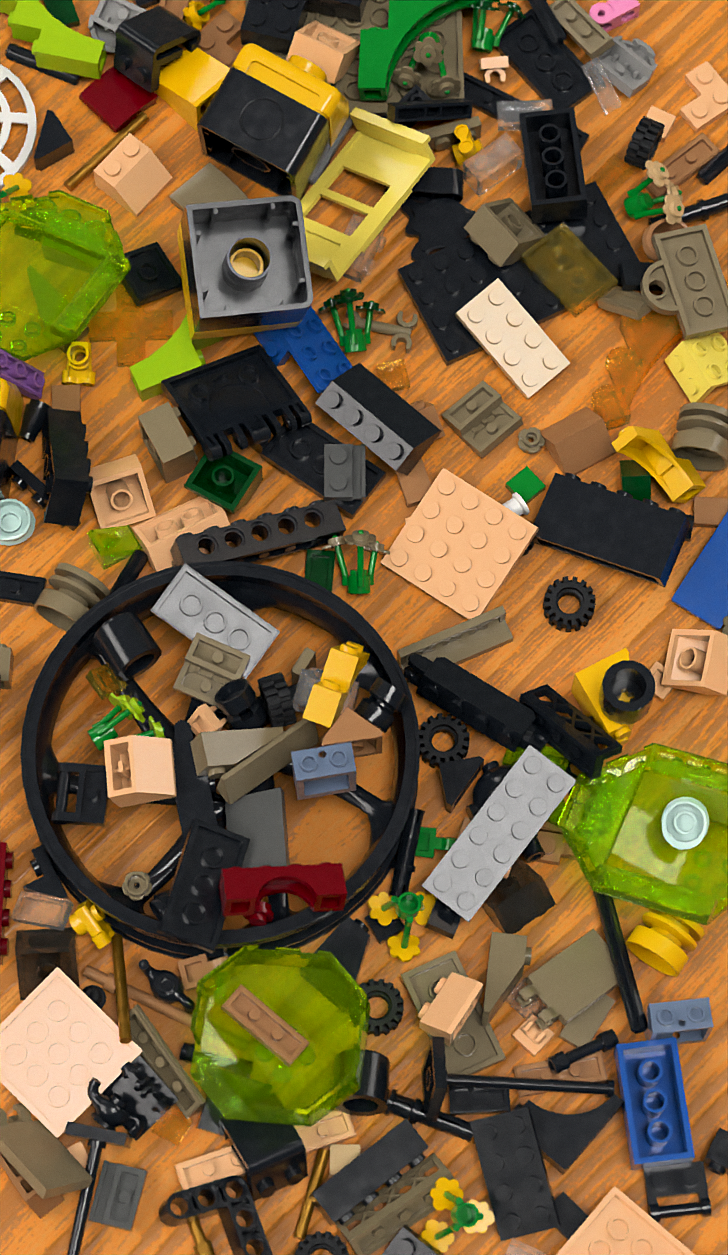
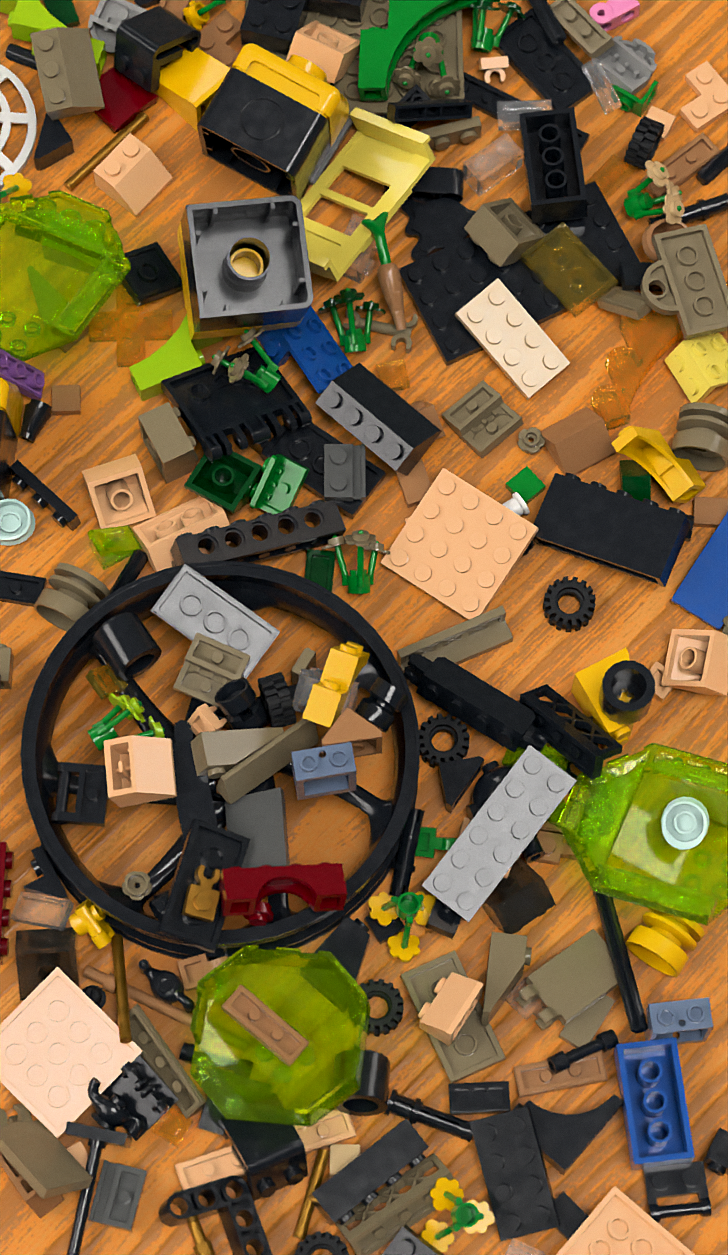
(65, 466): black wedge -> none
(67, 71): none -> dark tan slope
(79, 372): yellow plate -> none
(200, 898): none -> pearl gold plate
(206, 187): dark tan slope -> none
(263, 377): none -> plant
(279, 484): none -> green bracket
(388, 272): none -> medium nougat piece
(436, 1079): black tile -> none
(467, 145): yellow plate -> none
(532, 1037): light nougat tile -> none
(632, 103): none -> green bracket

